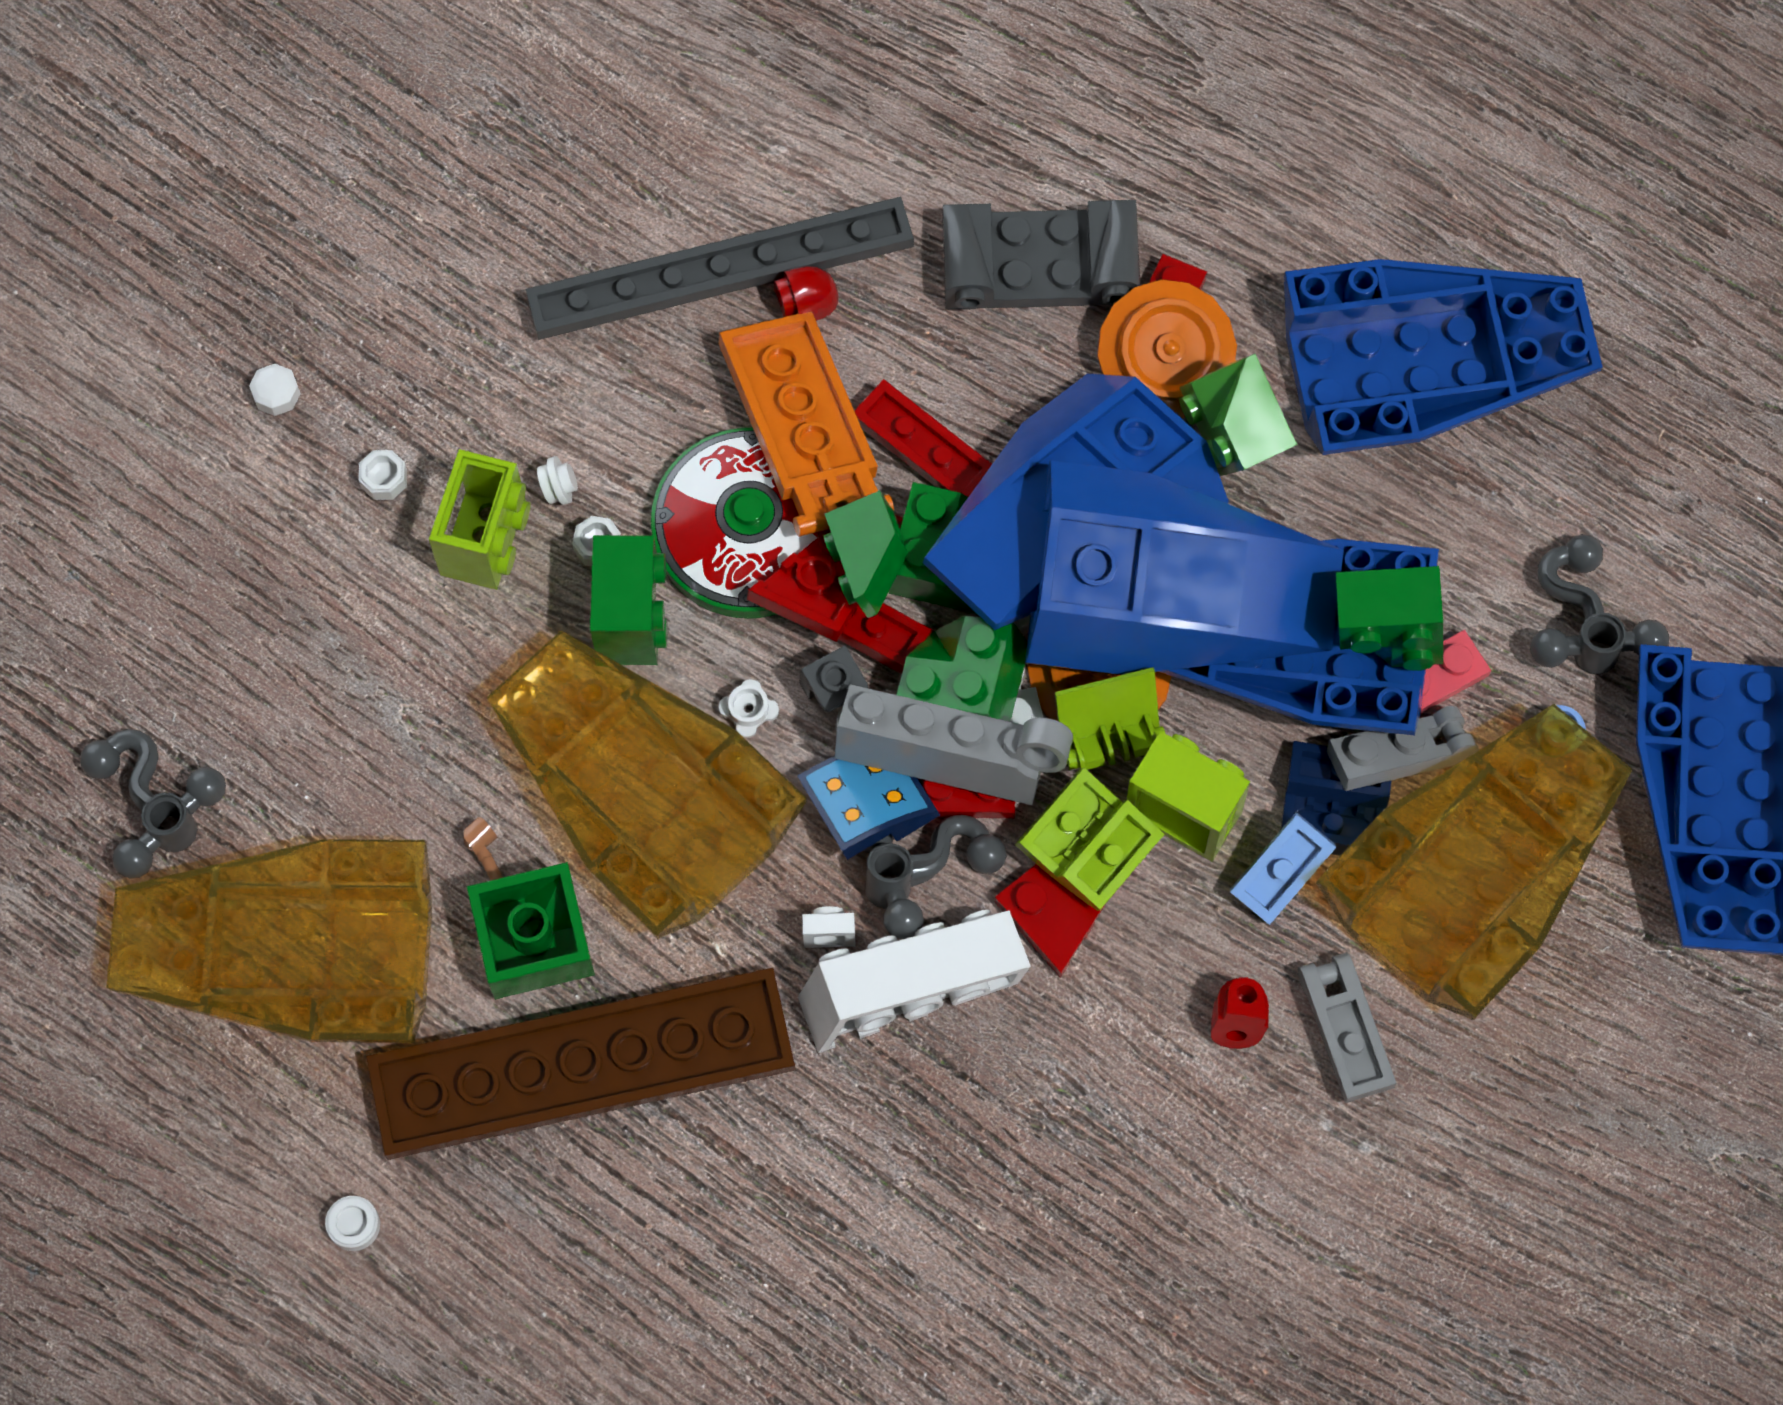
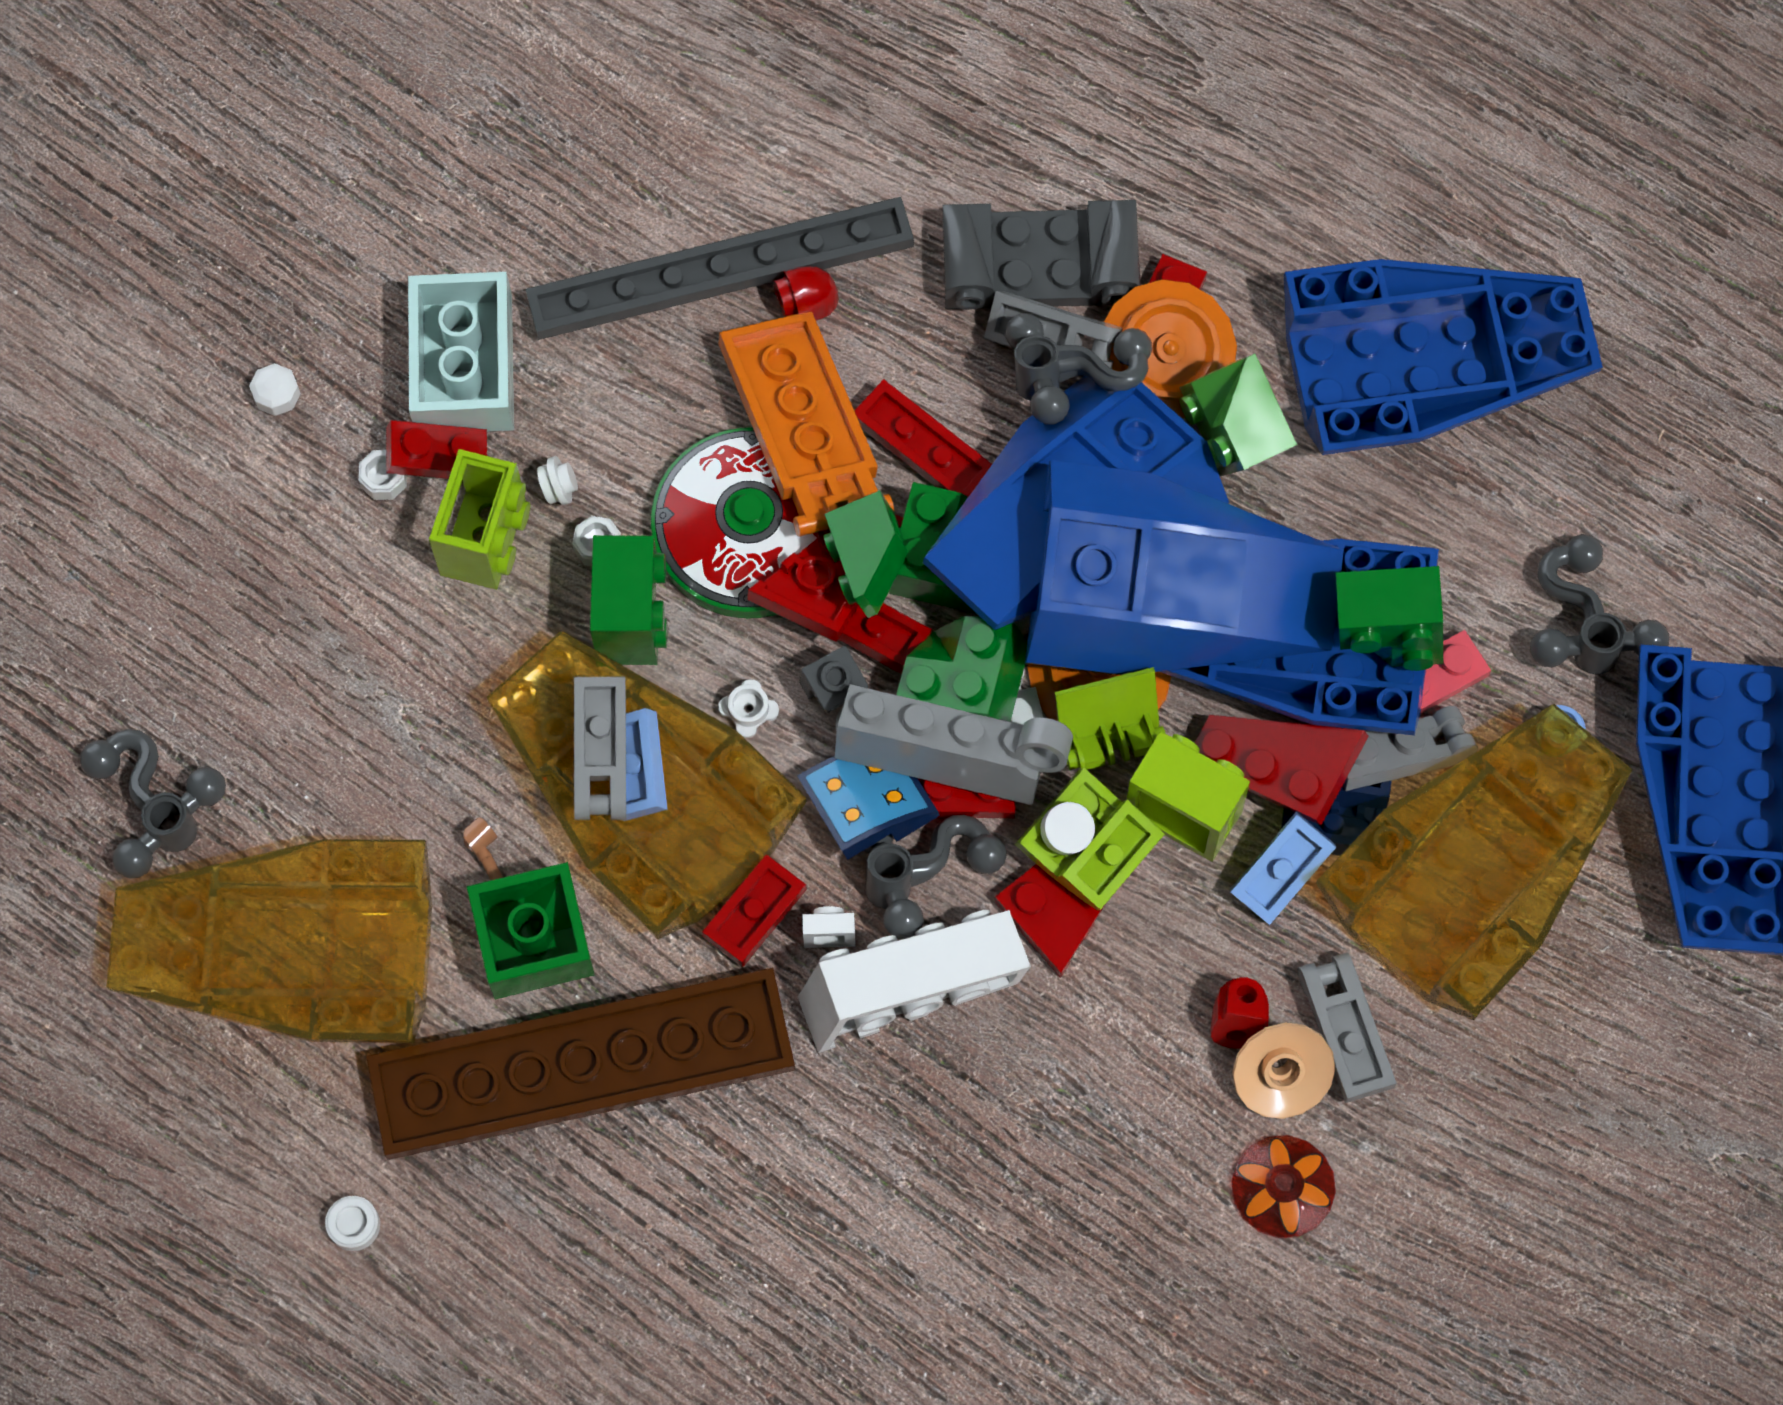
(429, 448): none -> red plate
(461, 350): none -> light aqua brick
(599, 745): none -> light grey plate
(643, 765): none -> light blue plate
(754, 910): none -> red plate
(1043, 365): none -> dark grey piece
(1058, 324): none -> light grey plate
(1067, 828): none -> white tile
(1278, 1211): none -> clear red dish
(1286, 761): none -> red wing
(1289, 1088): none -> light nougat dish

